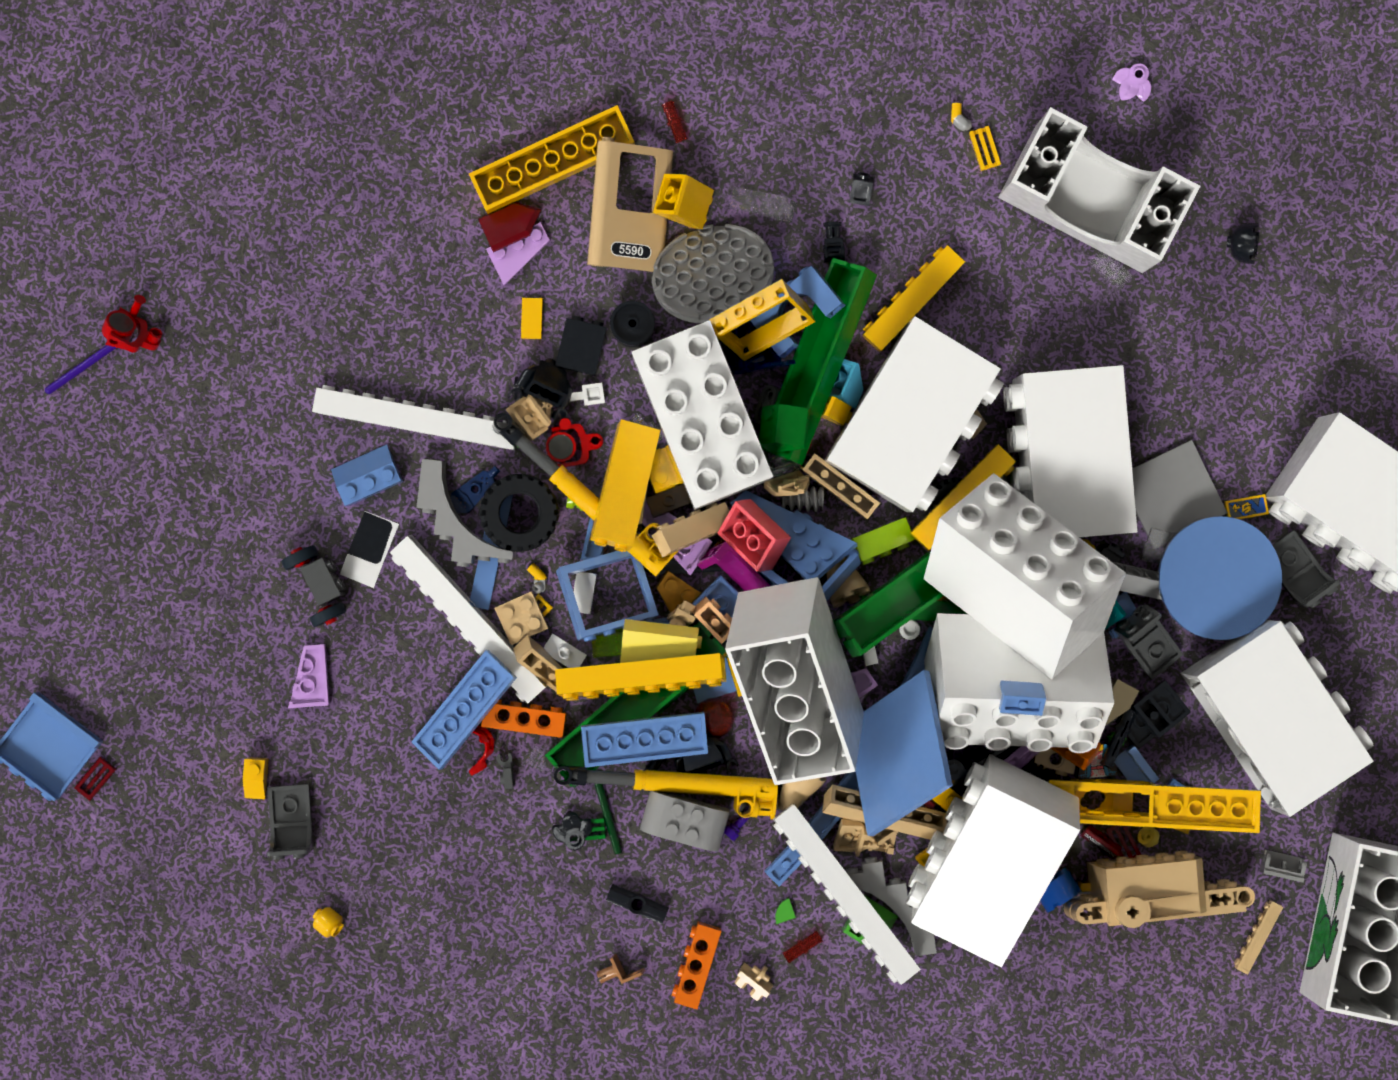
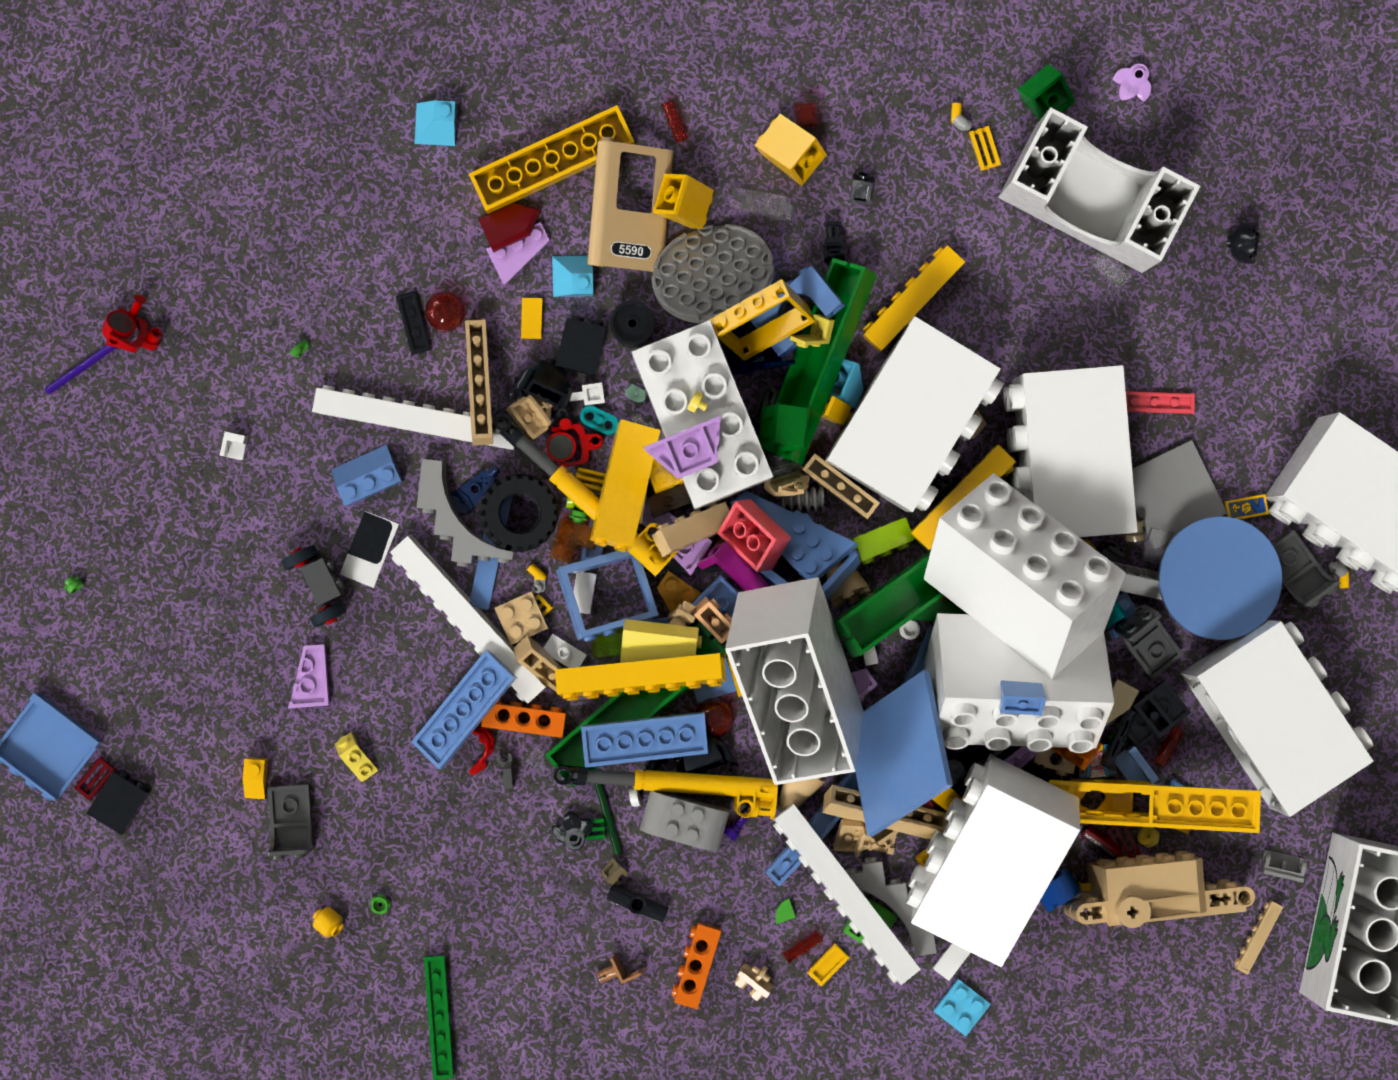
(73, 584): none -> bright green plate
(119, 801): none -> black brick
(233, 446): none -> white panel
(300, 348): none -> bright green tile
(354, 757): none -> light yellow bracket
(380, 899): none -> bright green plate
(413, 323): none -> black tile
(436, 123): none -> medium azure slope
(438, 1017): none -> green plate
(445, 311): none -> clear red cylinder
(479, 382): none -> tan brick
(567, 537): none -> clear orange plate
(572, 276): none -> medium azure slope
(578, 516): none -> bright green plate
(593, 477): none -> yellow tile
(599, 420): none -> teal plate
(613, 871): none -> dark tan tile
(635, 393): none -> sand green piece
(635, 798): none -> white tile
(688, 449): none -> lavender wing
(696, 402): none -> light yellow tile
(791, 149): none -> yellow slope
(806, 115): none -> clear red brick
(819, 333): none -> light yellow bracket
(828, 964): none -> yellow tile
(950, 961): none -> white tile
(961, 1007): none -> medium azure plate
(1046, 90): none -> green slope
(1140, 535): none -> dark tan wheel
(1160, 402): none -> coral tile
(1169, 746): none -> clear red pin
(1343, 573): none -> arm

